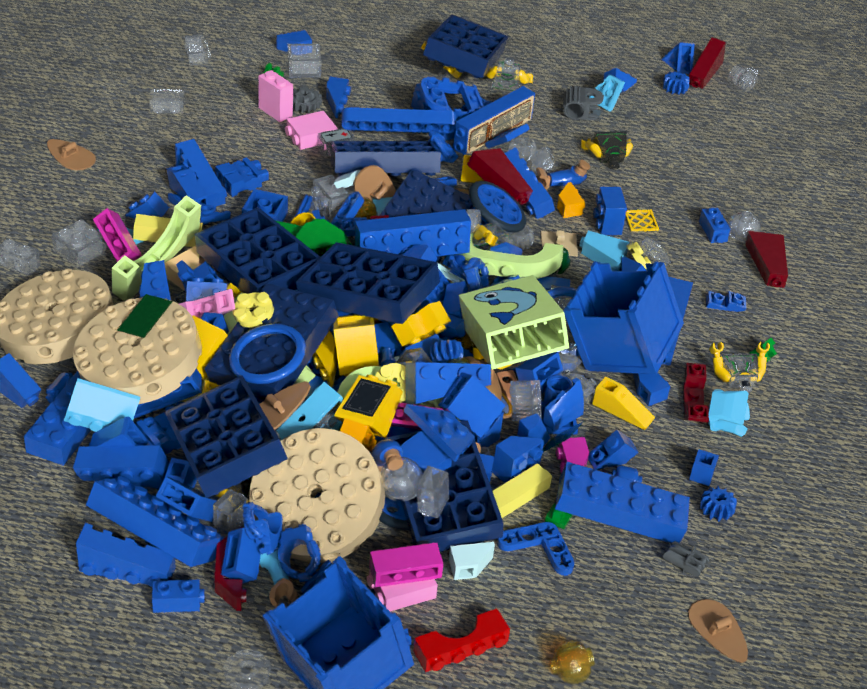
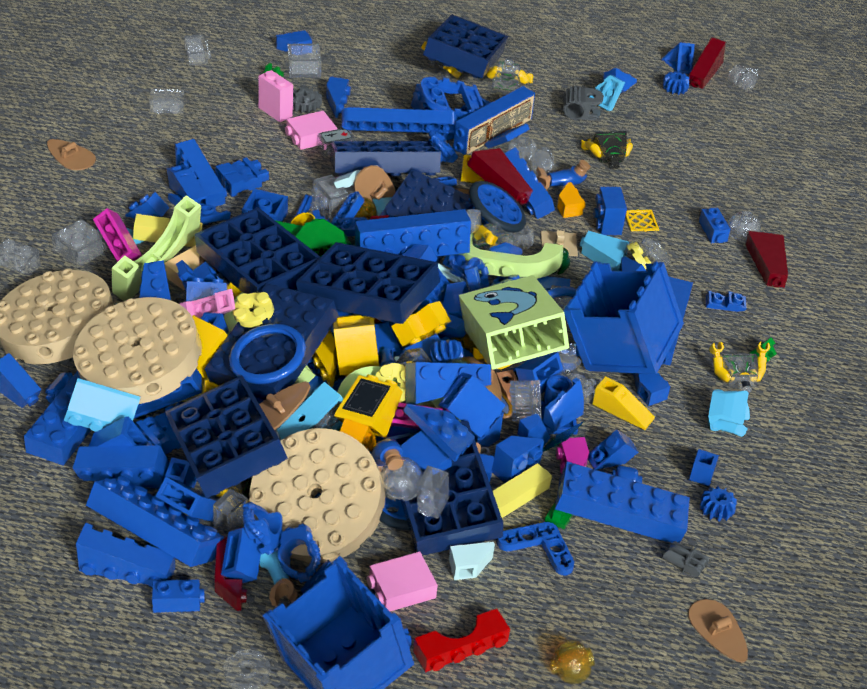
(144, 316): dark green sticker -> none
(406, 564): dark pink brick -> none
(694, 393): dark red slope -> none

